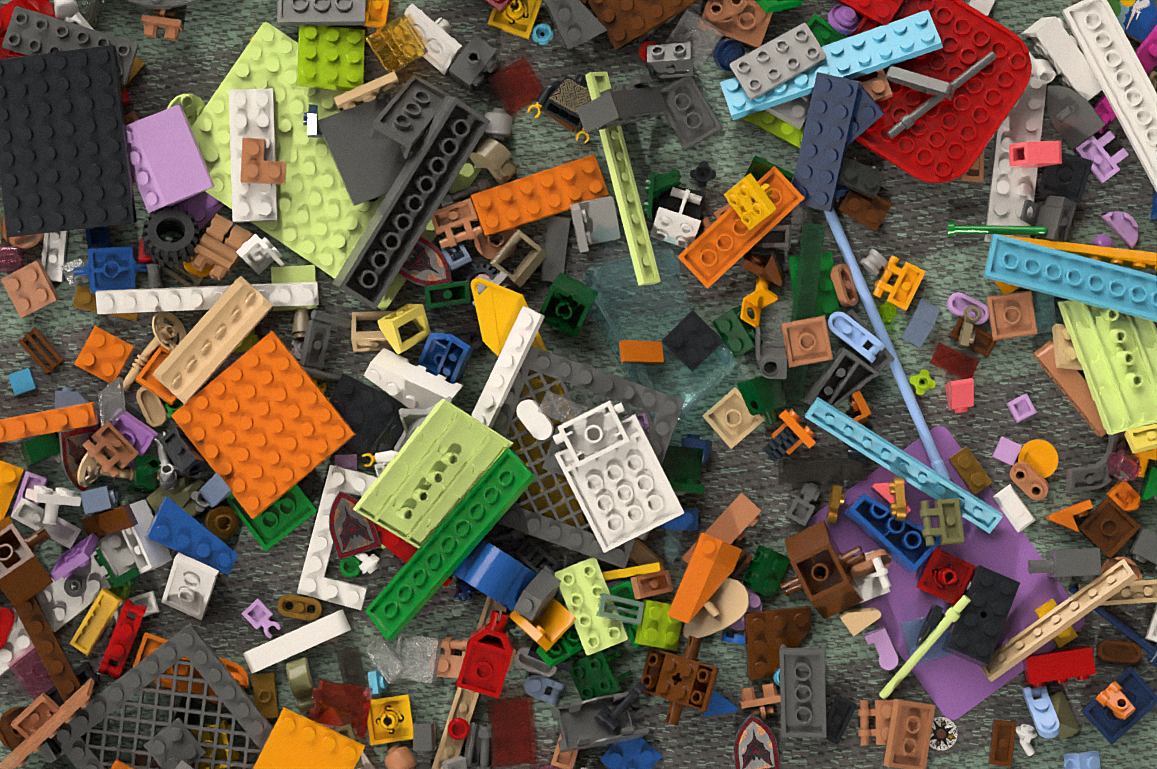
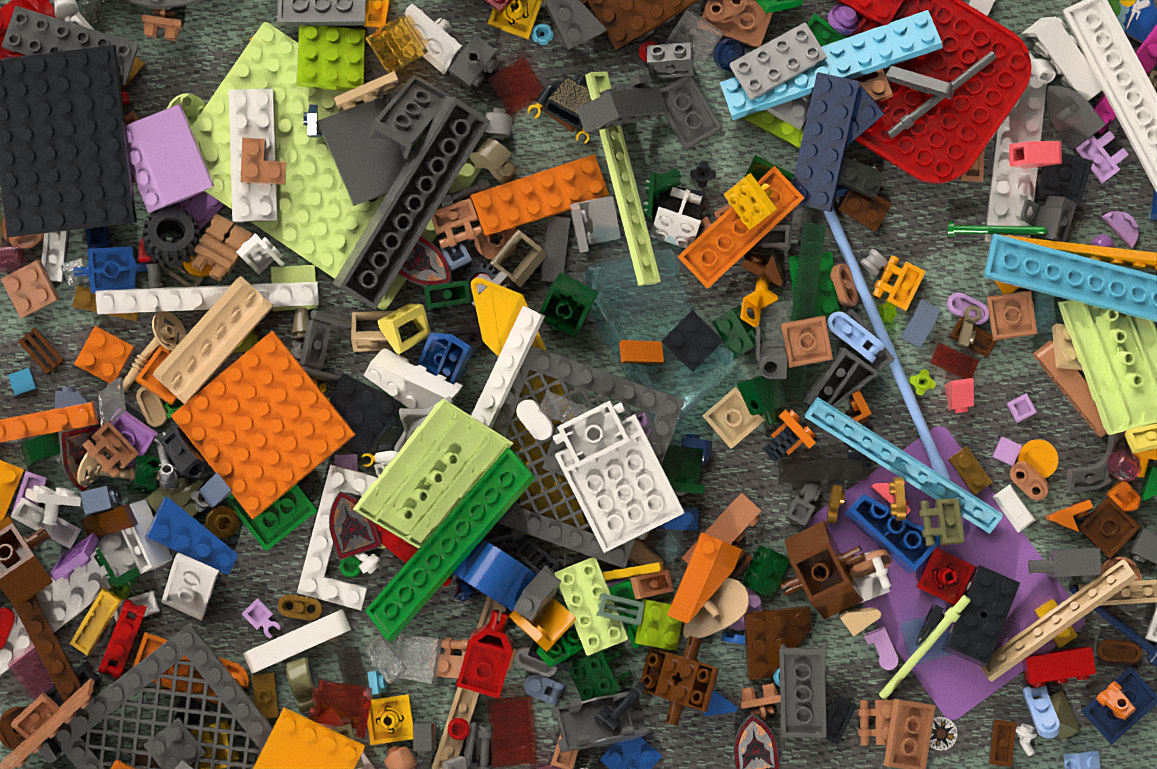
(81, 585): dark grey plate -> none

